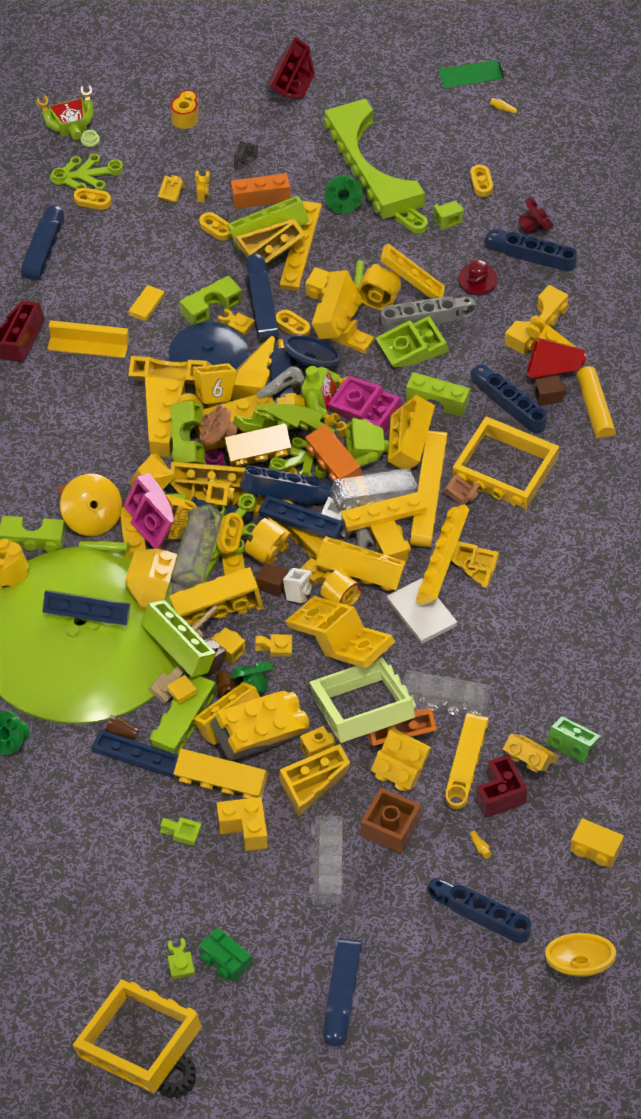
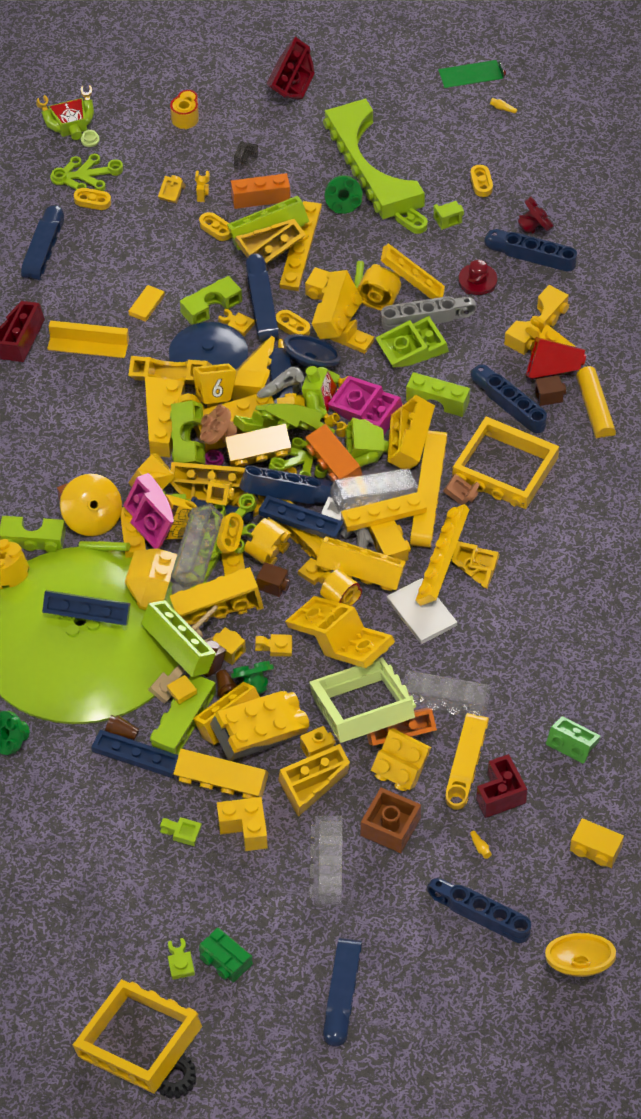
(297, 585): white brick -> none
(532, 753): yellow plate -> none

